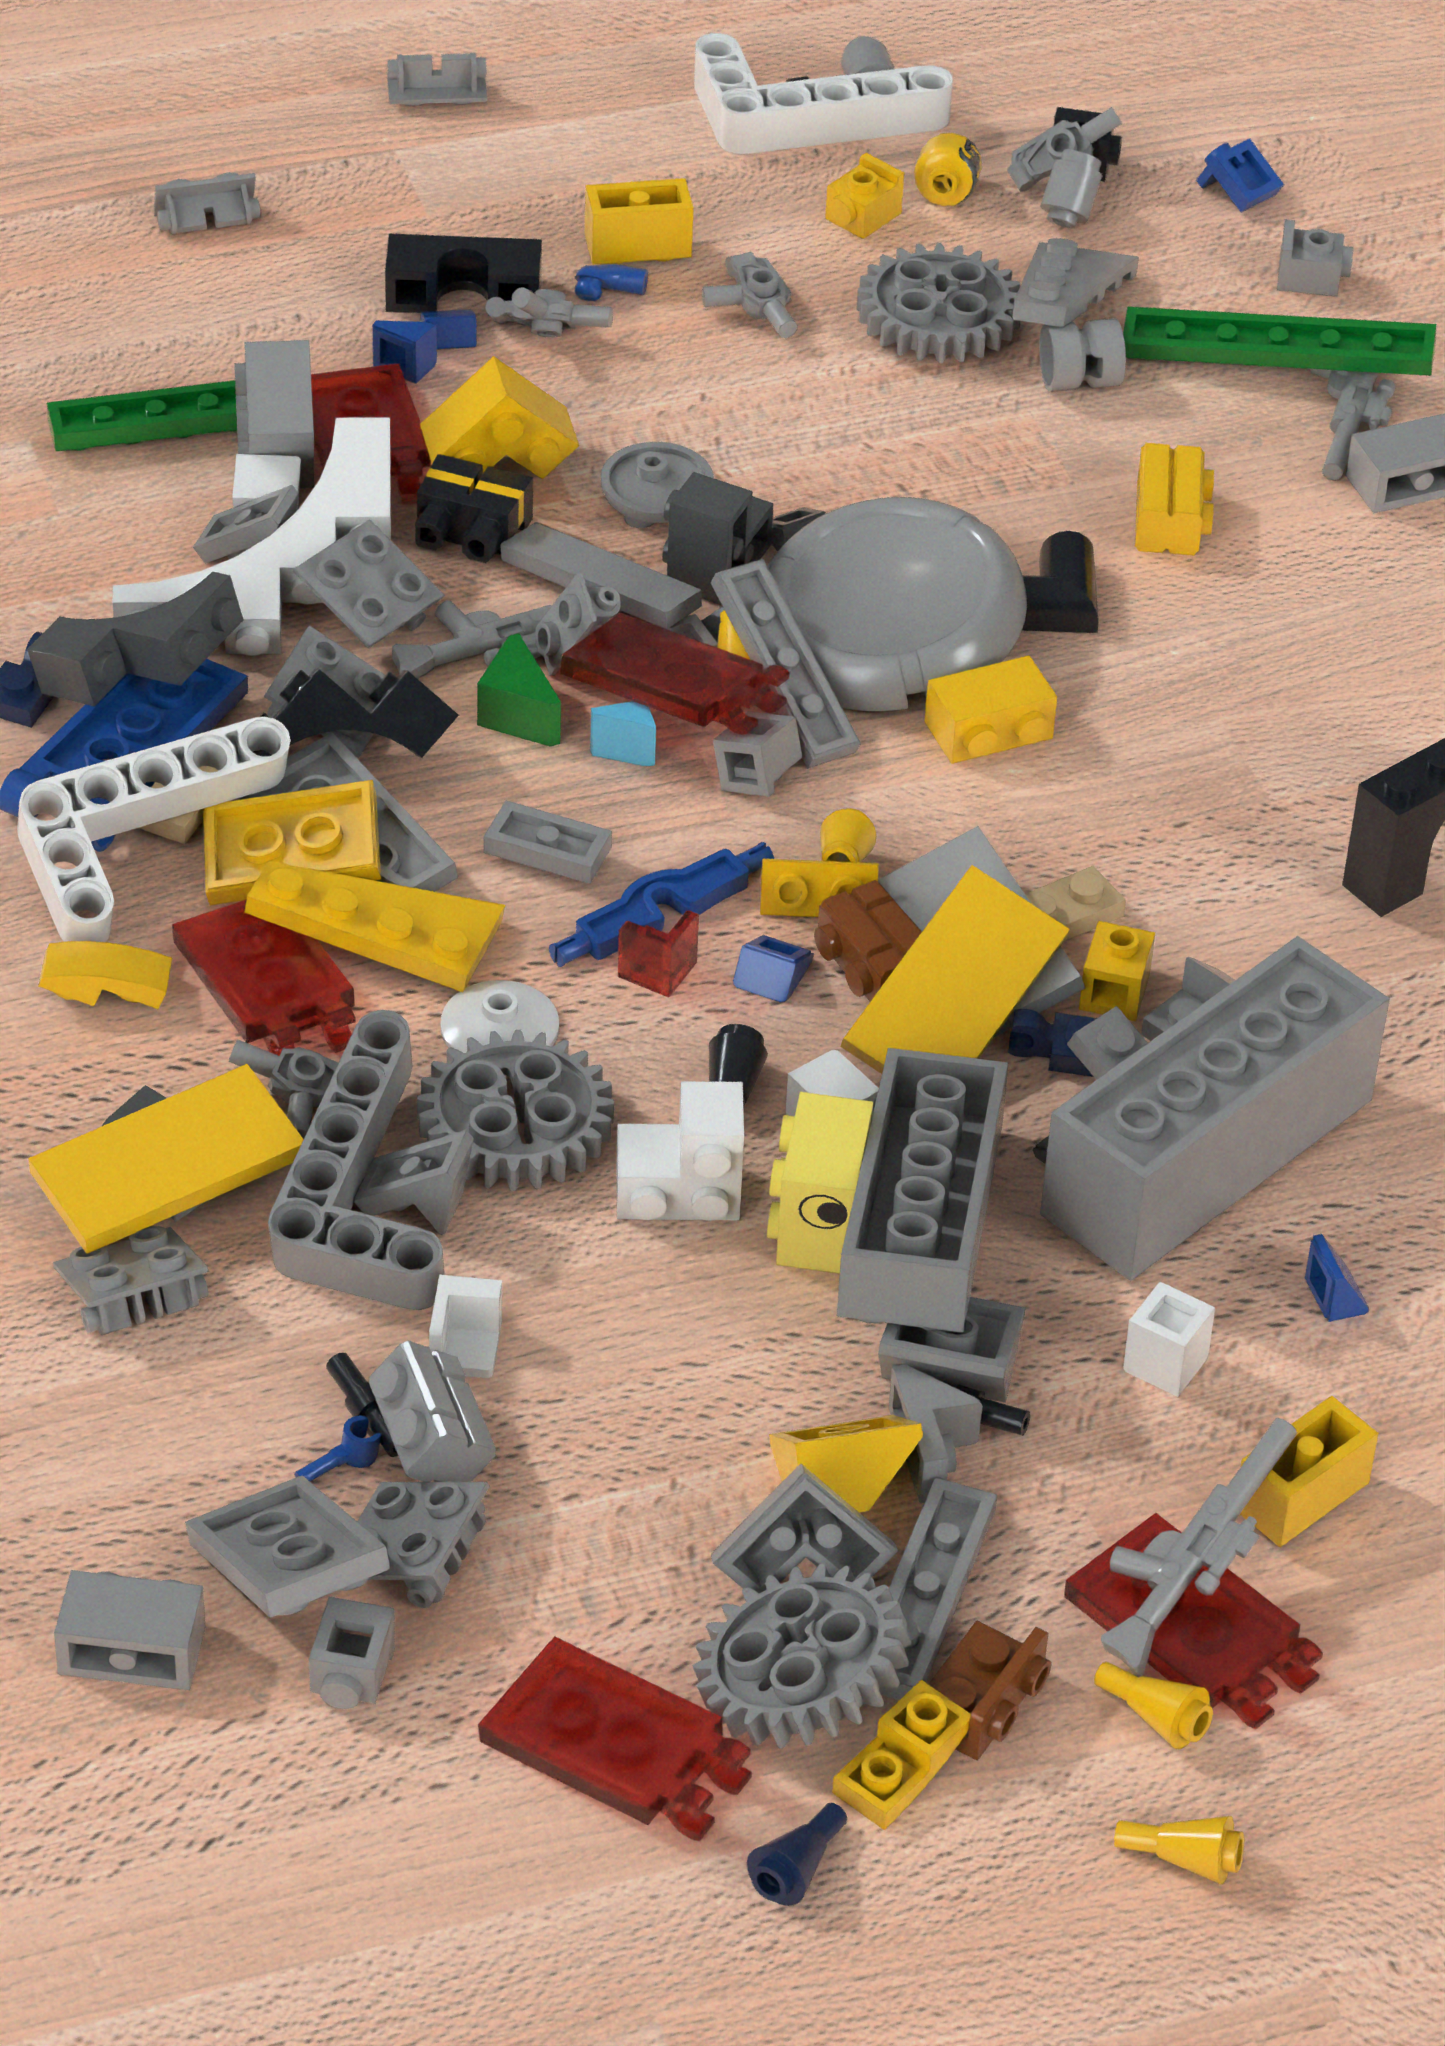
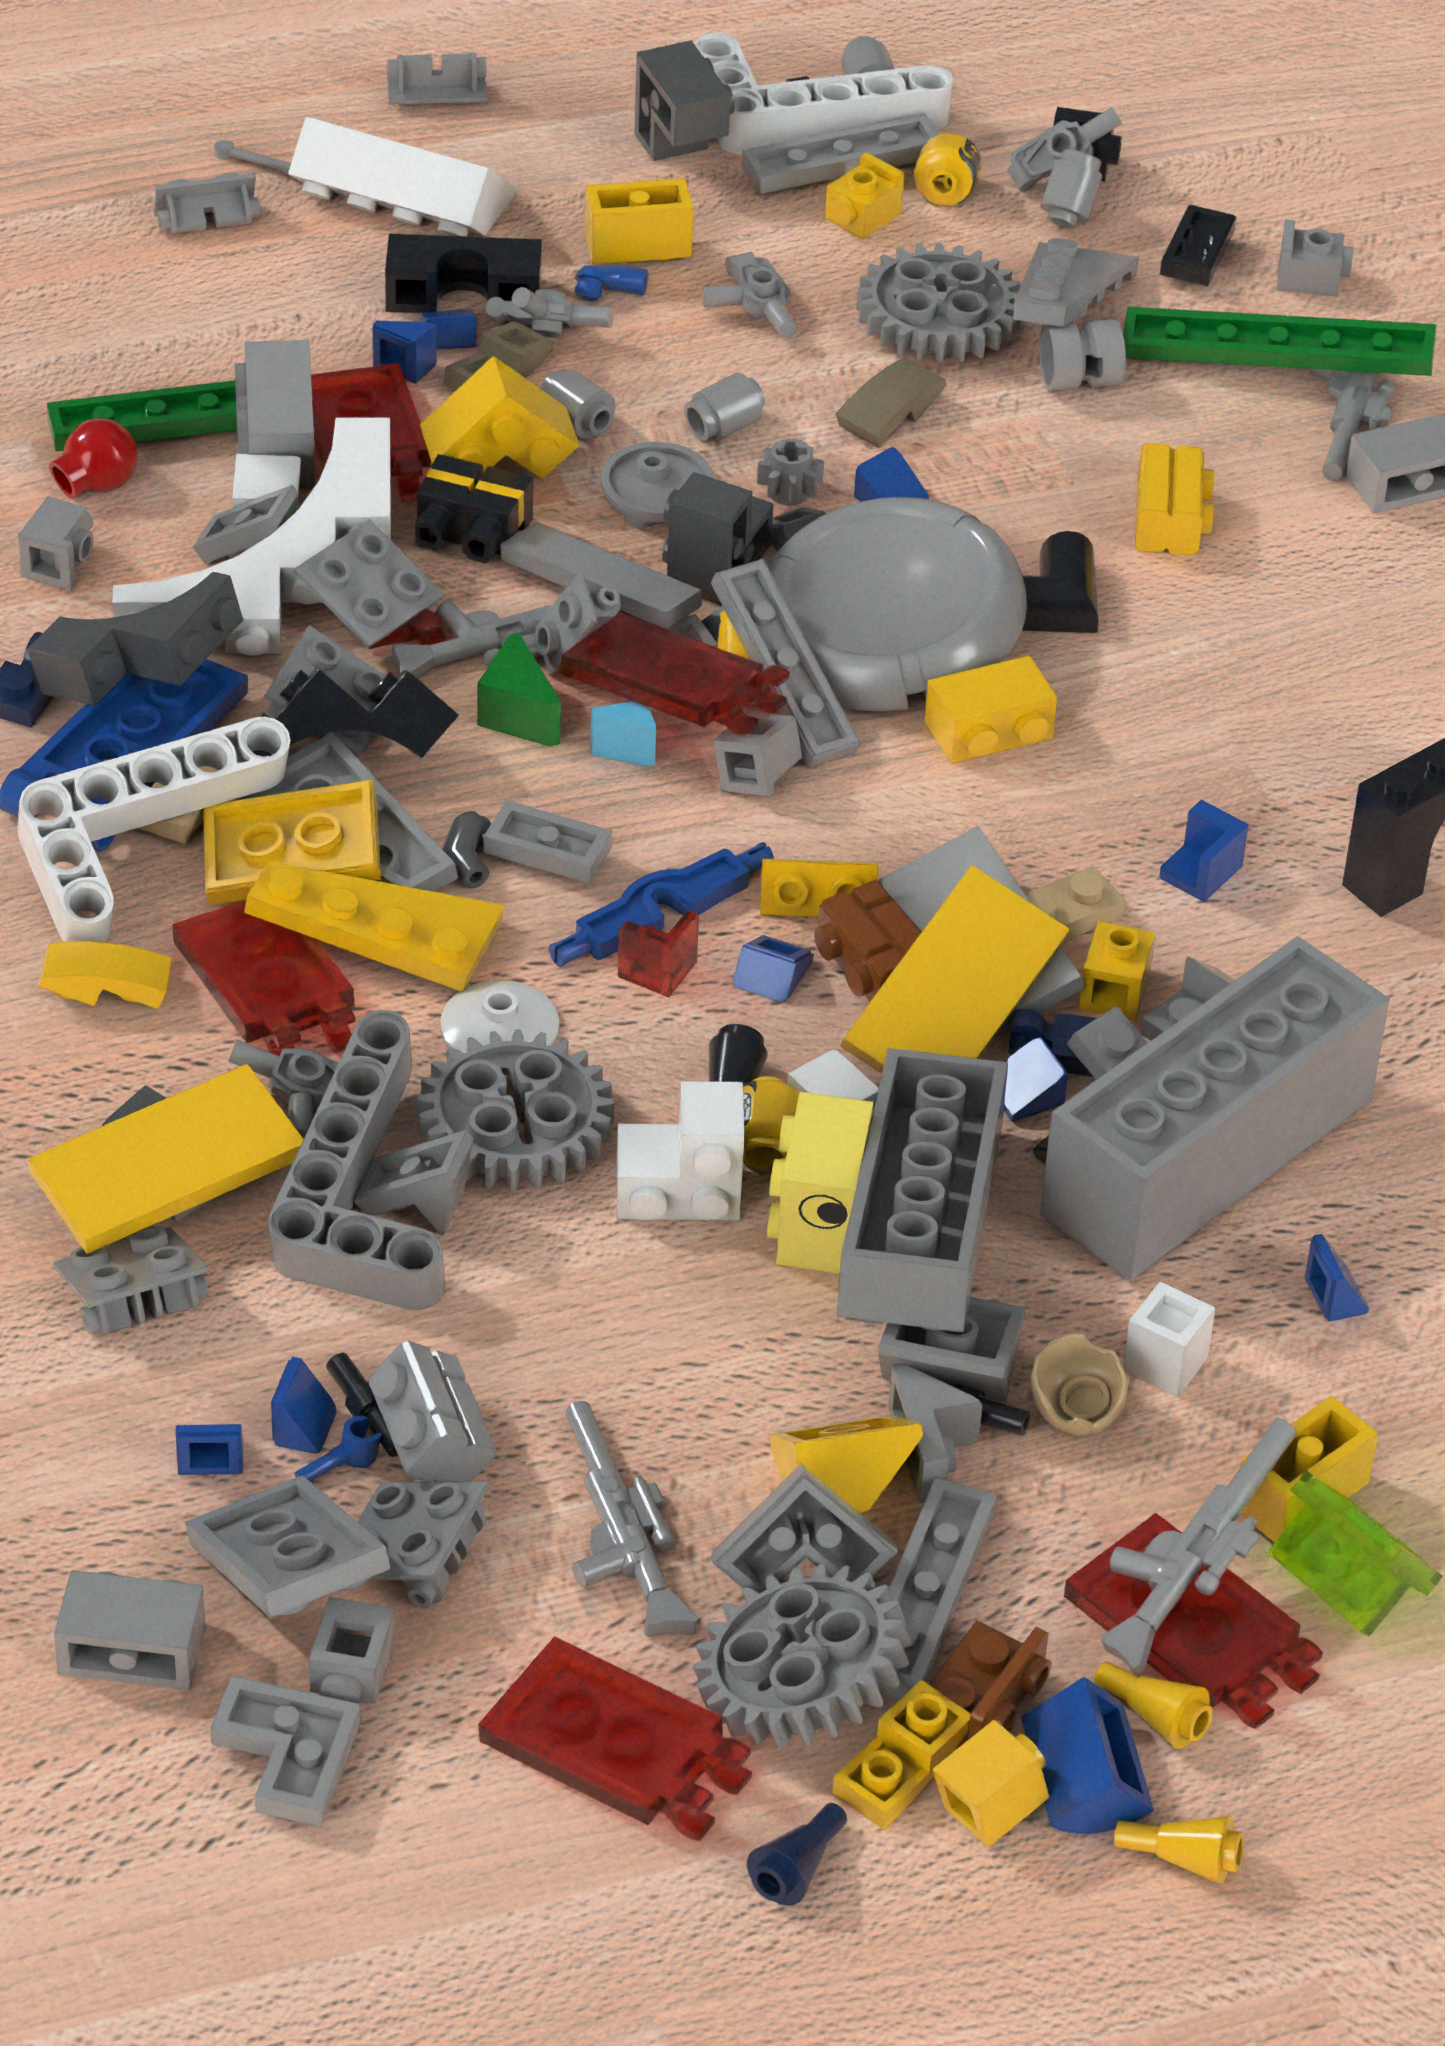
(56, 543): none -> light grey brick
(95, 458): none -> red piece
(209, 1449): none -> blue slope
(226, 150): none -> light grey hinge
(301, 1409): none -> blue slope
(301, 1734): none -> light grey plate
(399, 178): none -> white slope
(424, 628): none -> clear red hand
(460, 846): none -> dark grey arm
(468, 1322): white panel -> none
(512, 344): none -> dark tan slope
(587, 403): none -> light grey brick
(621, 1538): none -> light grey piece
(679, 101): none -> dark grey brick
(724, 407): none -> light grey brick
(764, 1106): none -> yellow head
(790, 472): none -> light grey gear
(835, 153): none -> light grey plate
(847, 836): yellow cone -> none
(887, 477): none -> blue slope
(889, 398): none -> dark tan slope
(992, 1782): none -> yellow brick
(1034, 1081): none -> slope
(1079, 1385): none -> tan hair
(1088, 1759): none -> blue brick
(1198, 245): none -> black plate
(1210, 852): none -> blue panel
(1241, 173): blue bracket -> none
(1349, 1556): none -> clear neon green bracket

